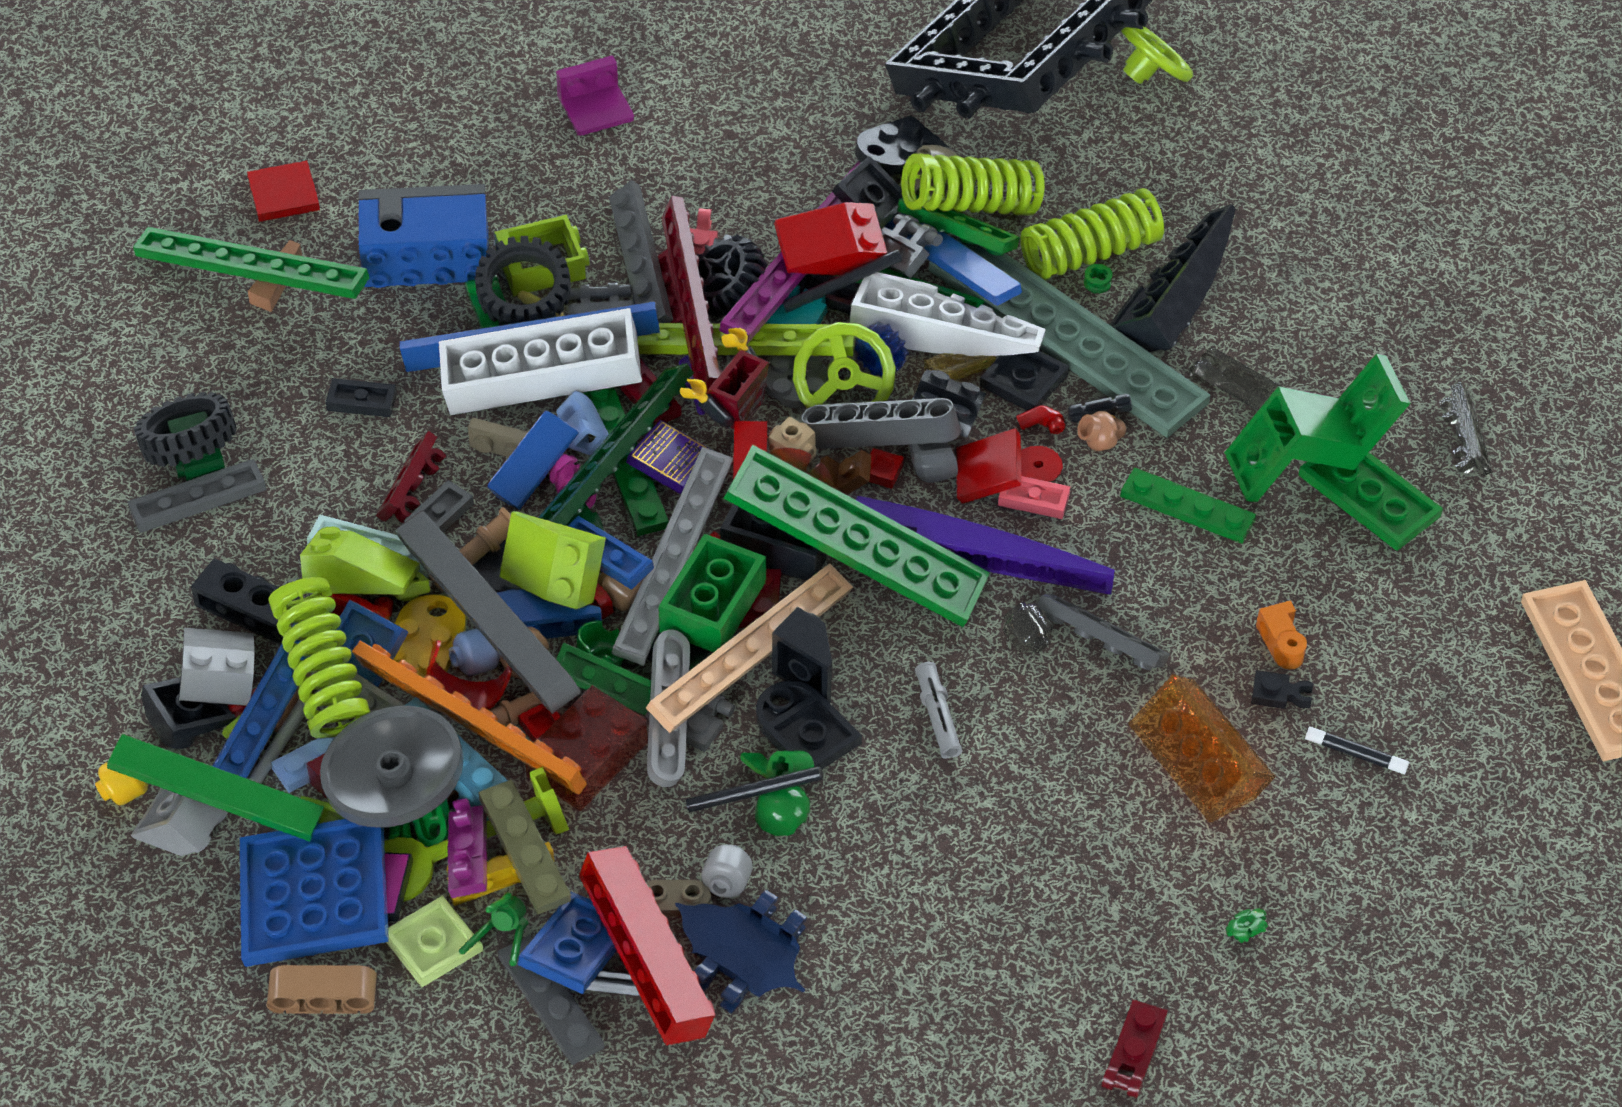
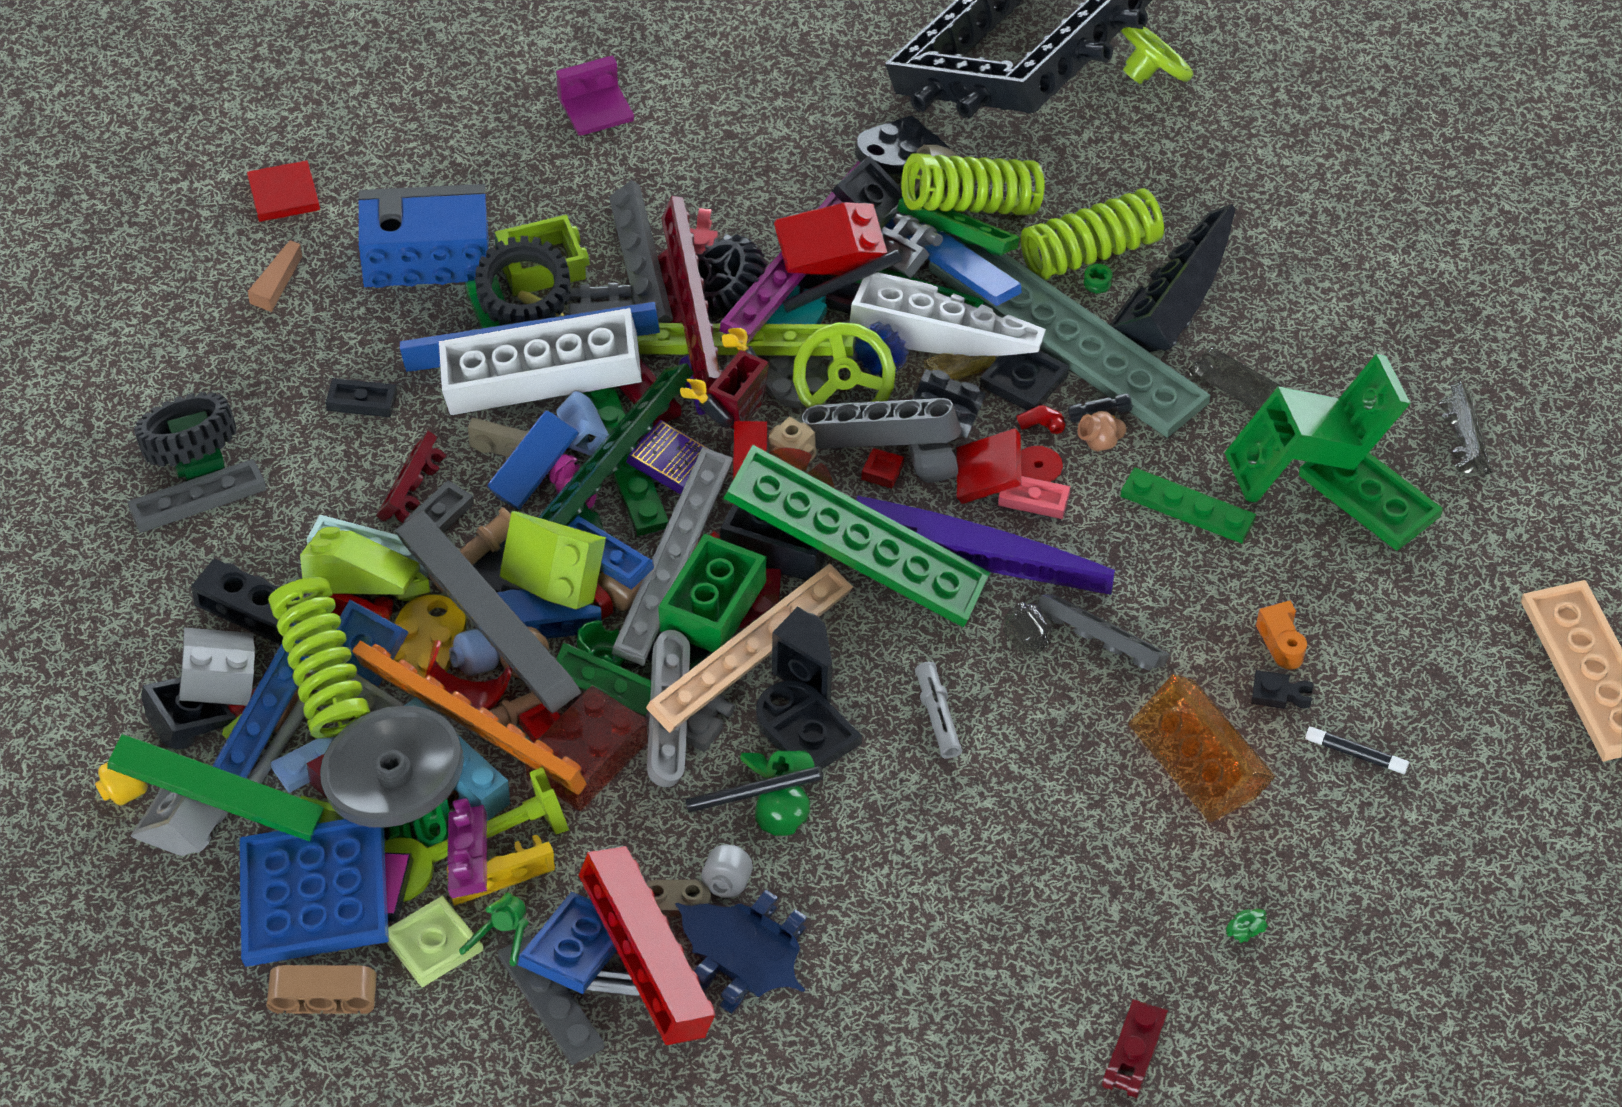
(251, 262): green plate -> none
(524, 847): olive plate -> none
(850, 473): reddish brown bracket -> none

